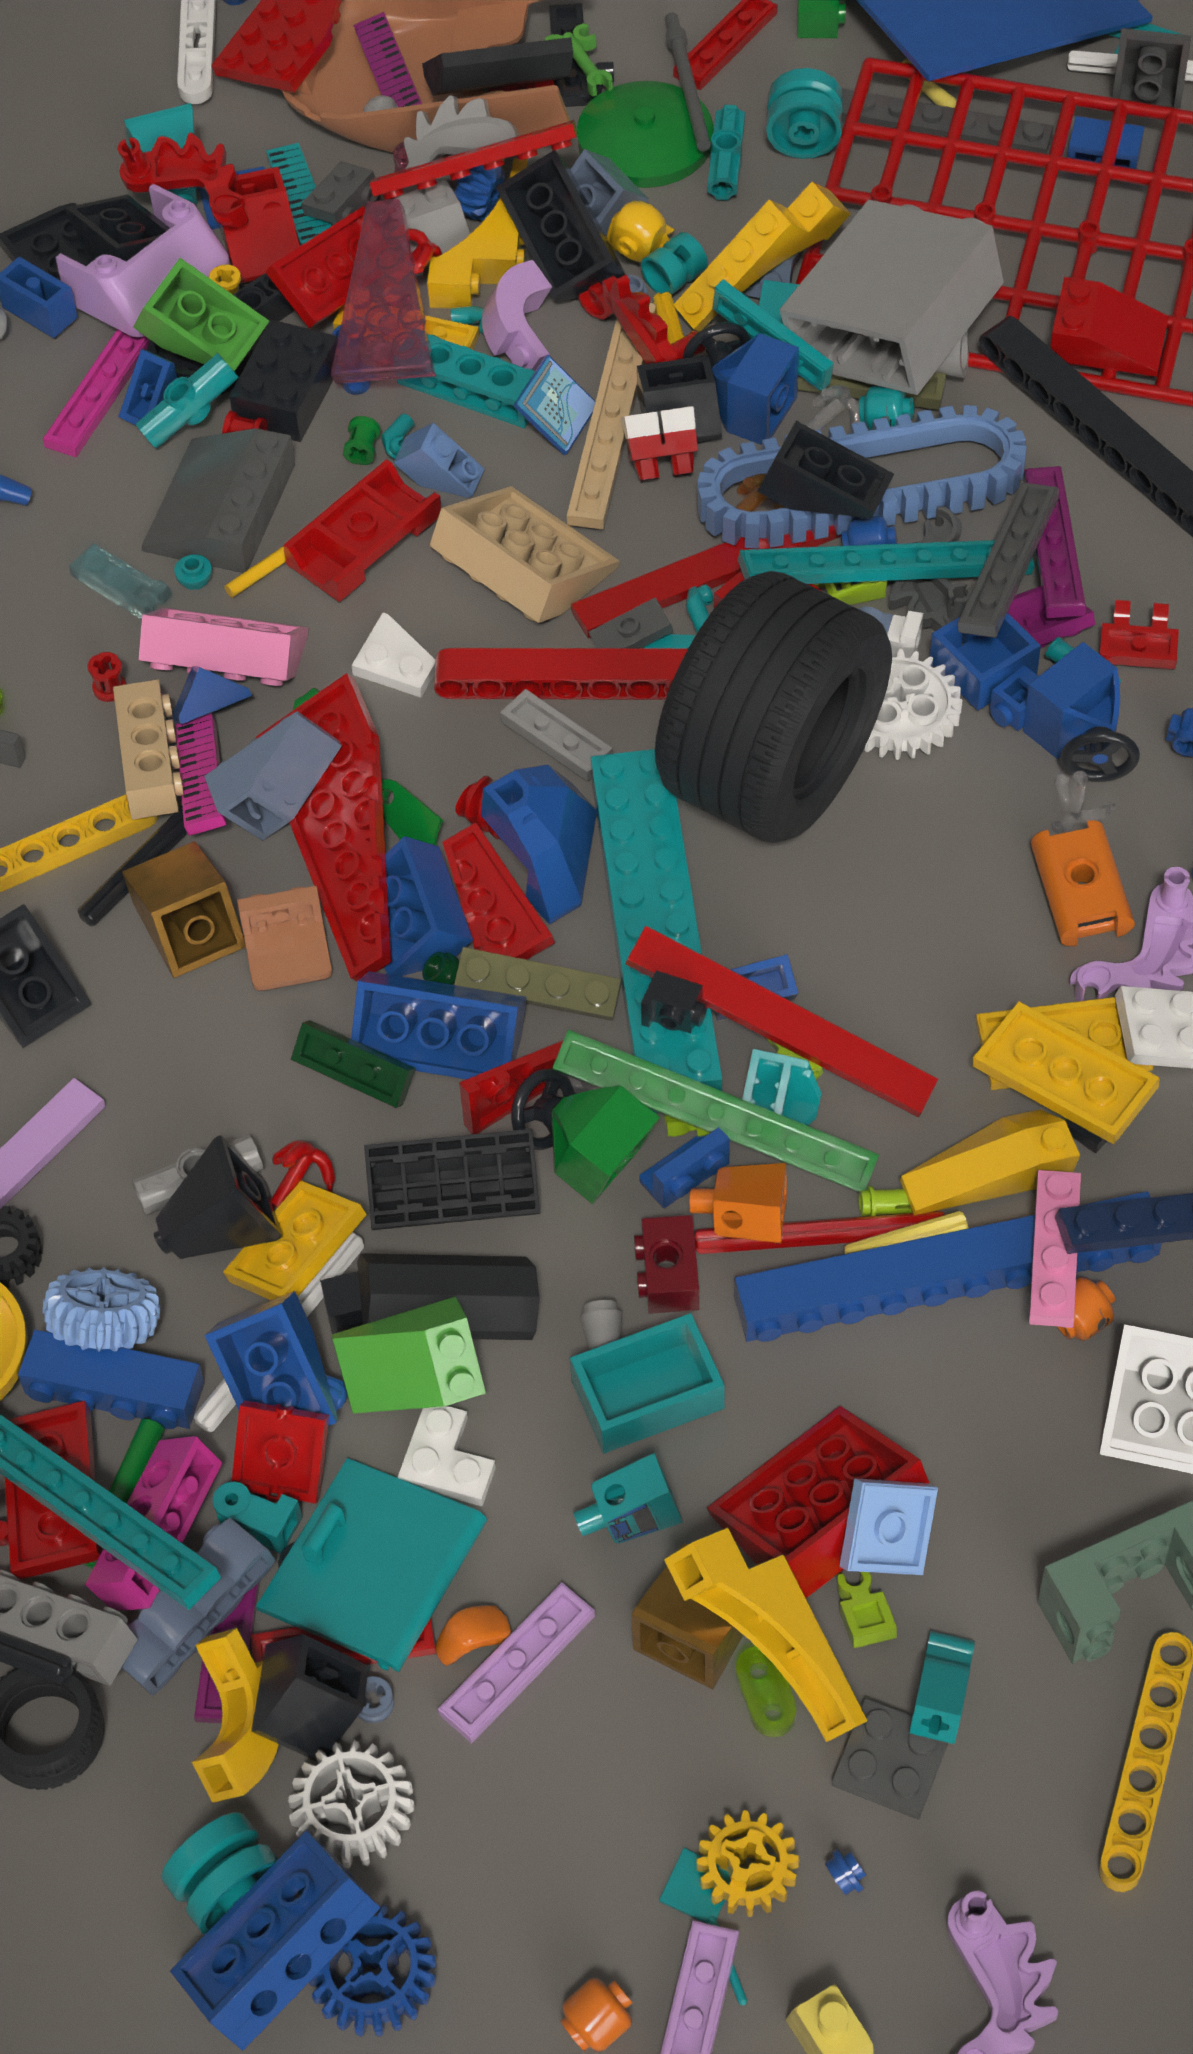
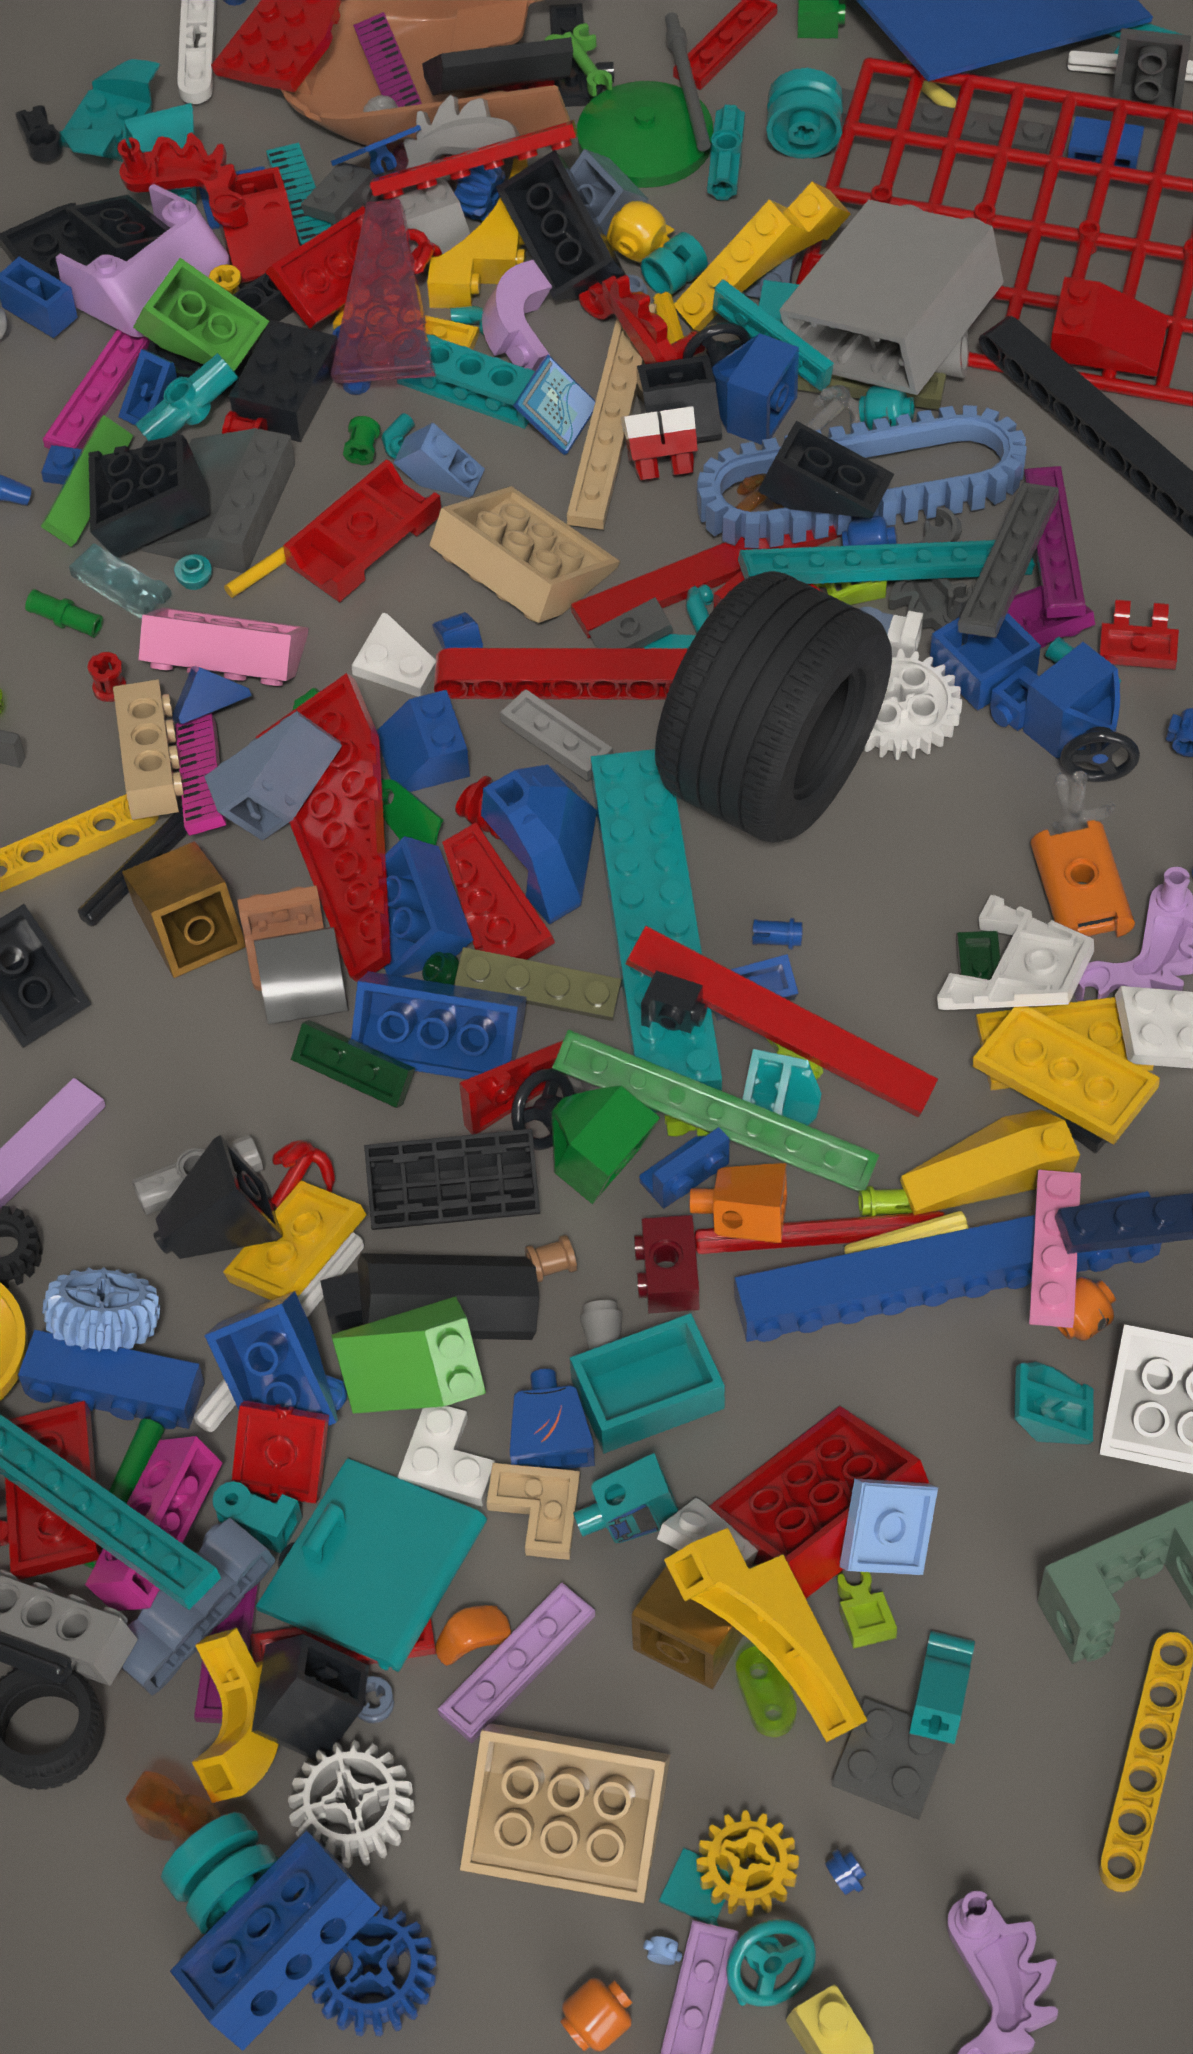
(38, 132): none -> black piece
(59, 464): none -> blue plate
(64, 613): none -> green pin
(72, 505): none -> bright green tile
(100, 117): none -> teal piece
(144, 493): none -> black wedge
(166, 1812): none -> clear orange brick
(300, 975): none -> dark grey slope
(378, 151): none -> blue piece
(424, 743): none -> blue slope
(458, 632): none -> blue slope
(546, 1496): none -> tan plate
(550, 1426): none -> blue torso
(552, 1257): none -> medium nougat bush
(564, 1812): none -> tan slope
(662, 1950): none -> light blue piece
(696, 1522): none -> white wing
(768, 1959): none -> teal piece
(778, 933): none -> blue pin
(978, 953): none -> dark green plate
(1035, 970): none -> white wing
(1053, 1405): none -> teal slope

